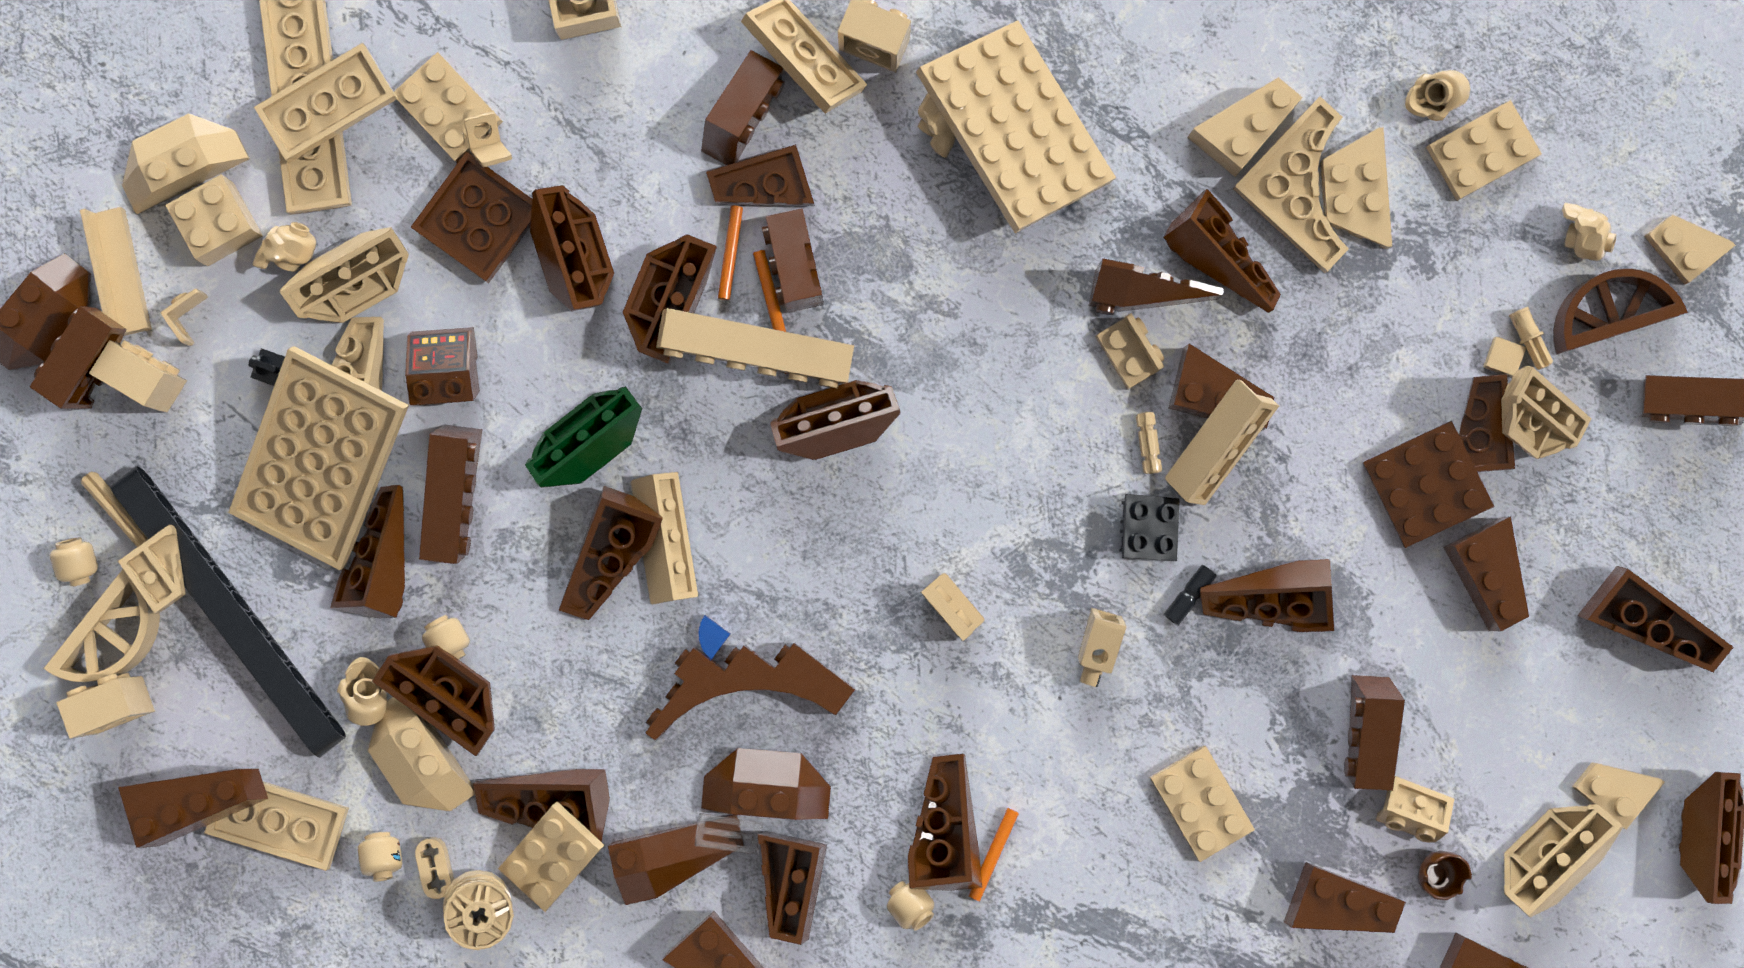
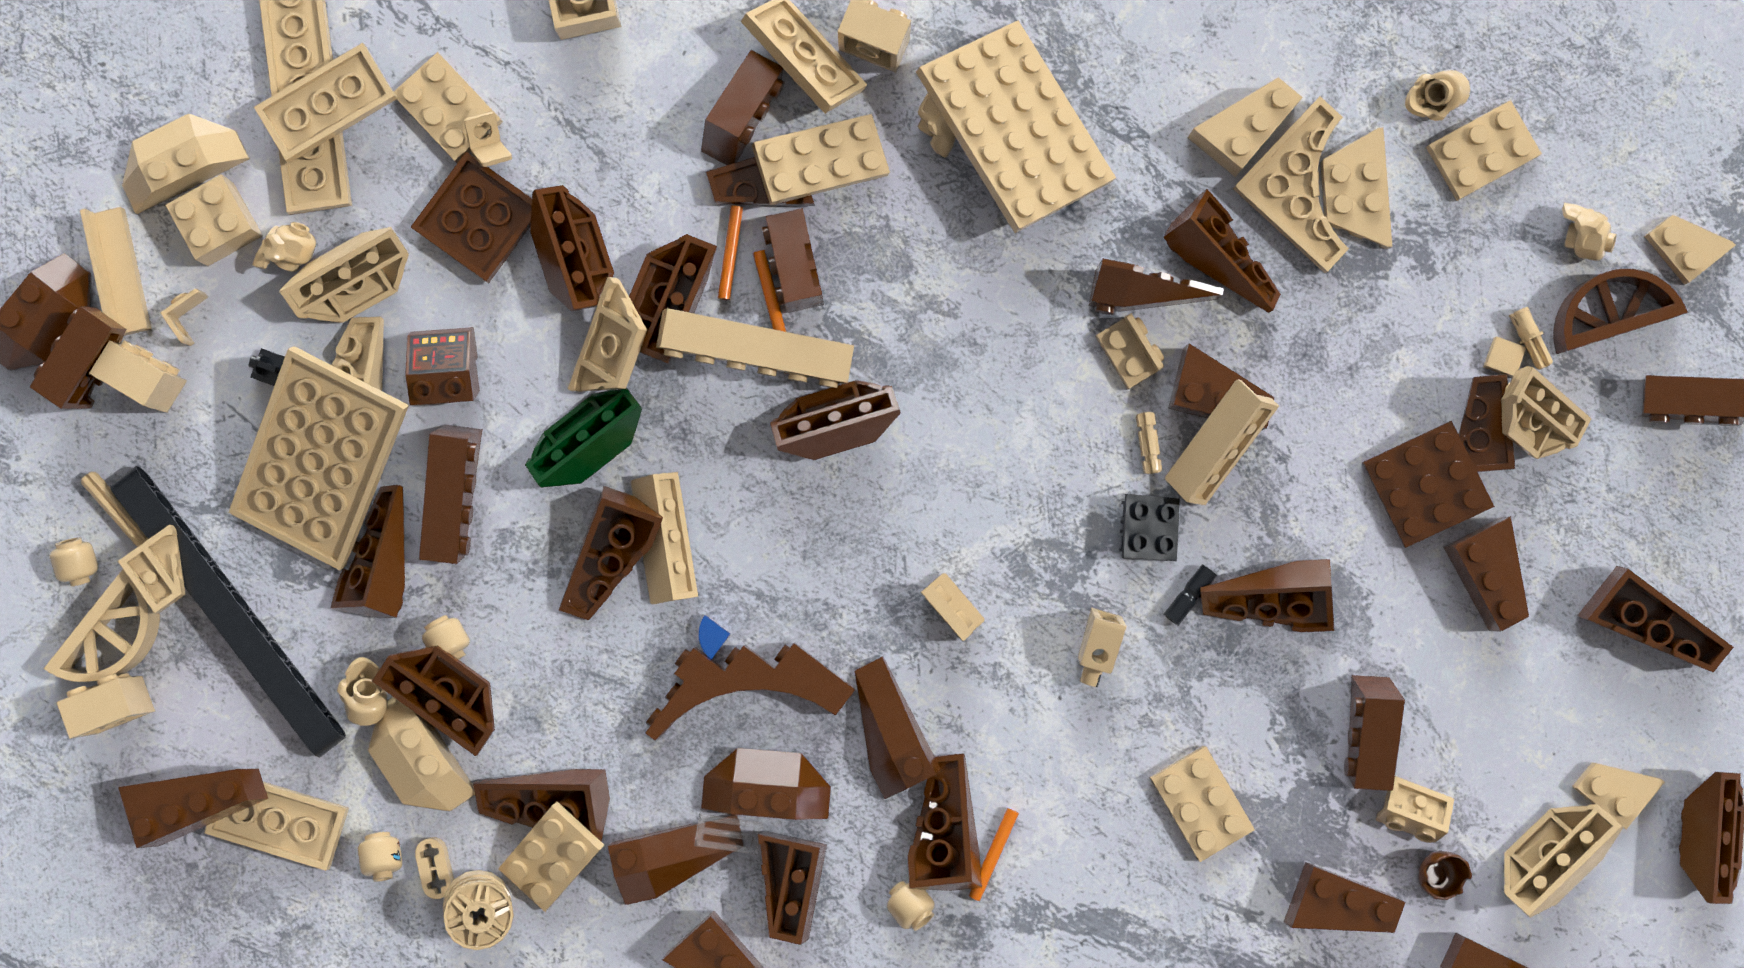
(610, 343): none -> tan wing
(820, 159): none -> tan plate
(893, 738): none -> reddish brown wedge

